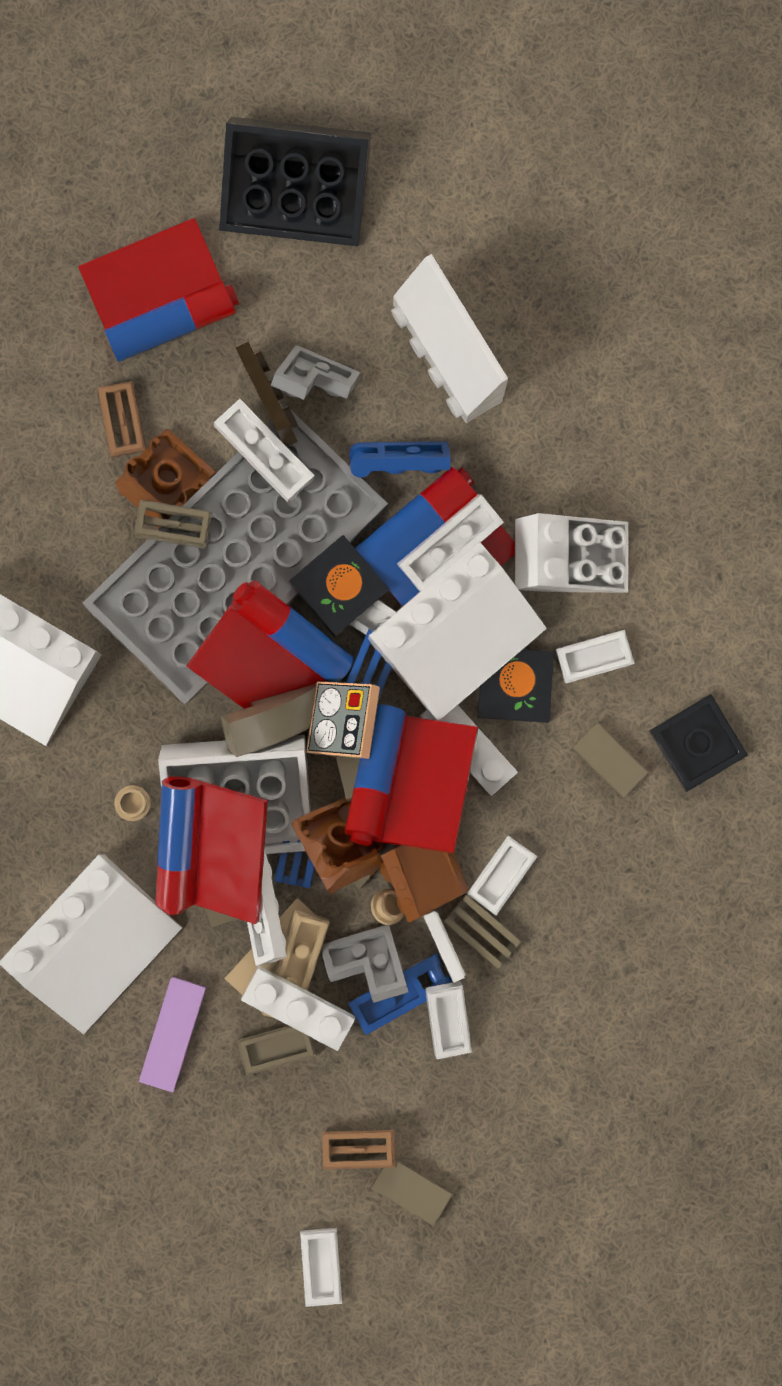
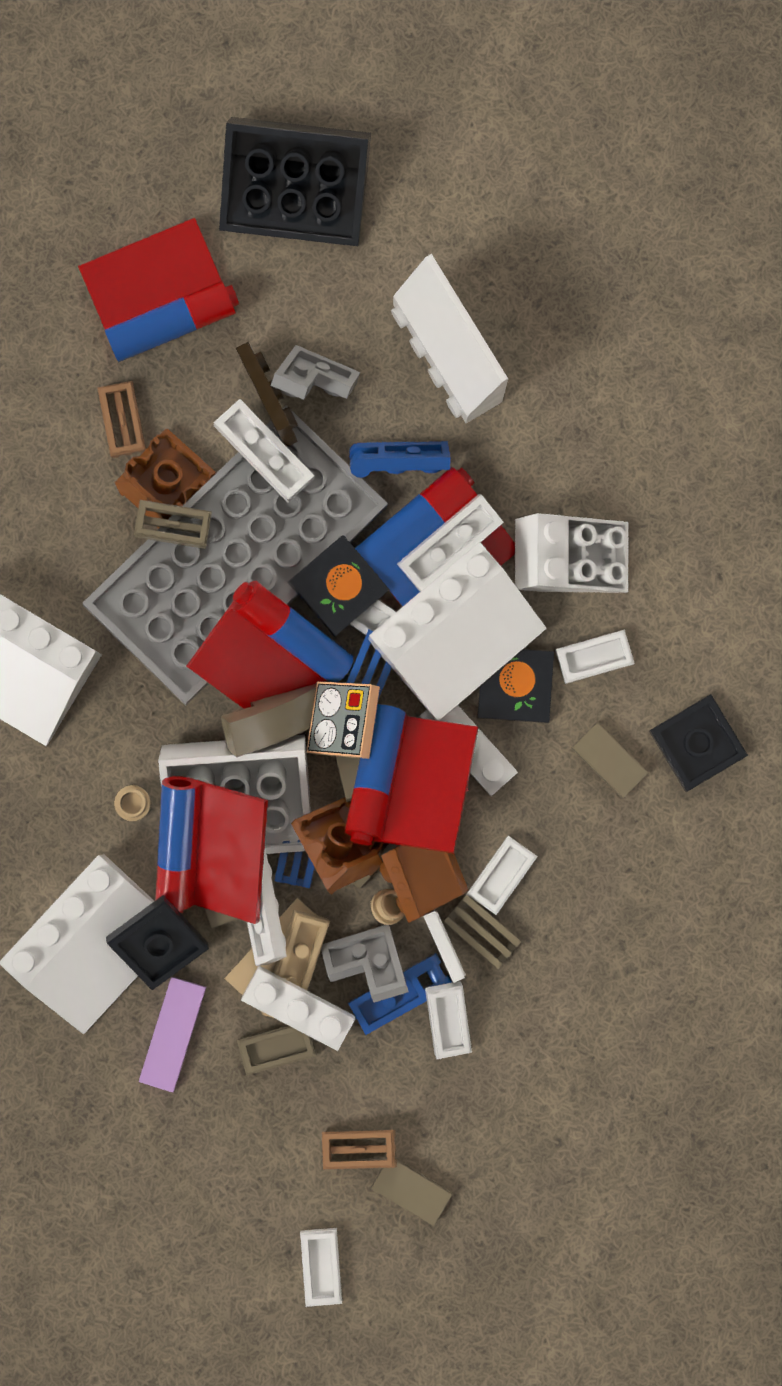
(157, 942): none -> black tile

